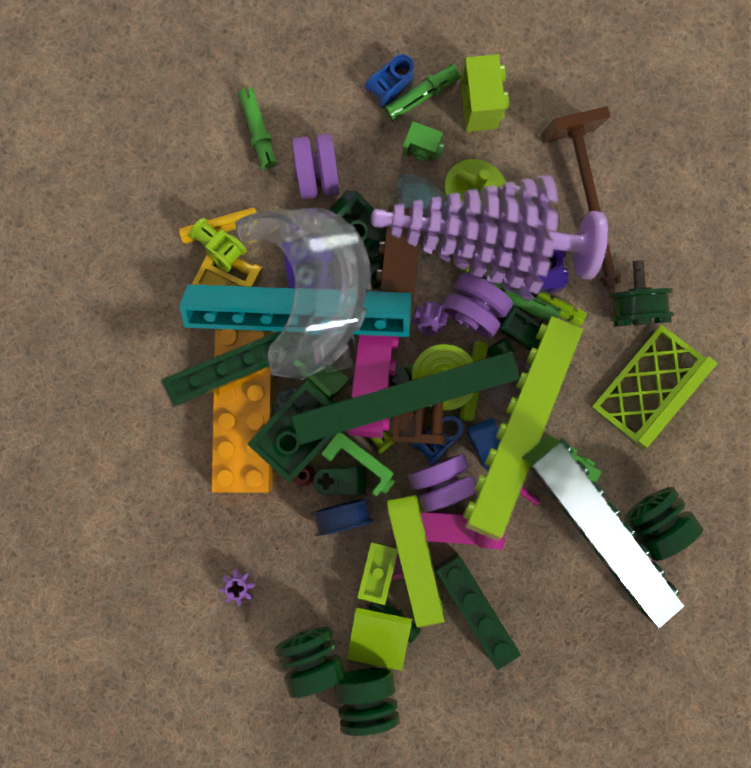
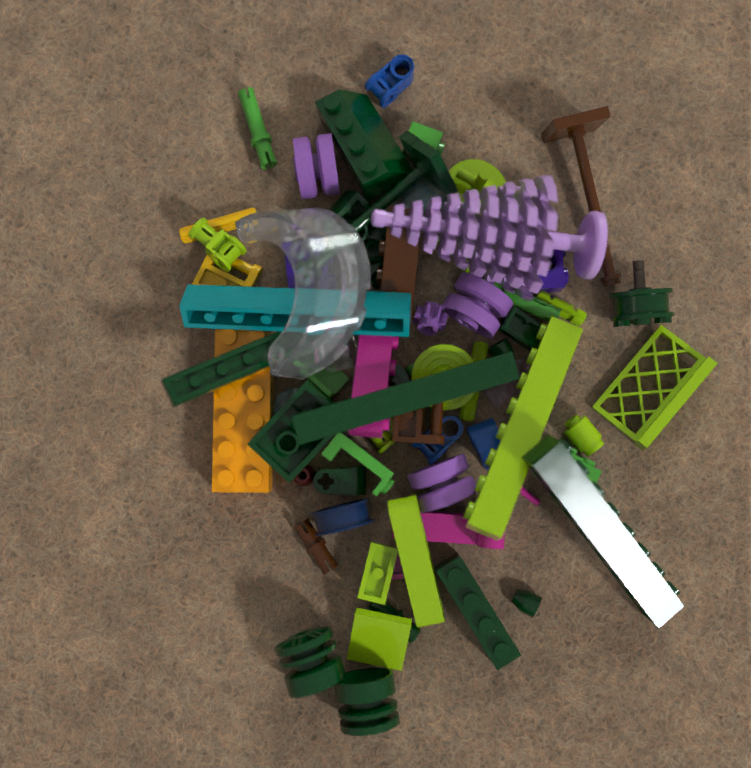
(242, 580): medium lavender gear -> none
(316, 546): none -> reddish brown pin
(363, 142): none -> dark green slope
(427, 164): none -> dark green tile
(428, 88): bright green pin -> none
(483, 92): lime brick -> none
(526, 602): none -> dark green hose
(583, 434): none -> lime brick
(663, 524): dark green wheel -> none

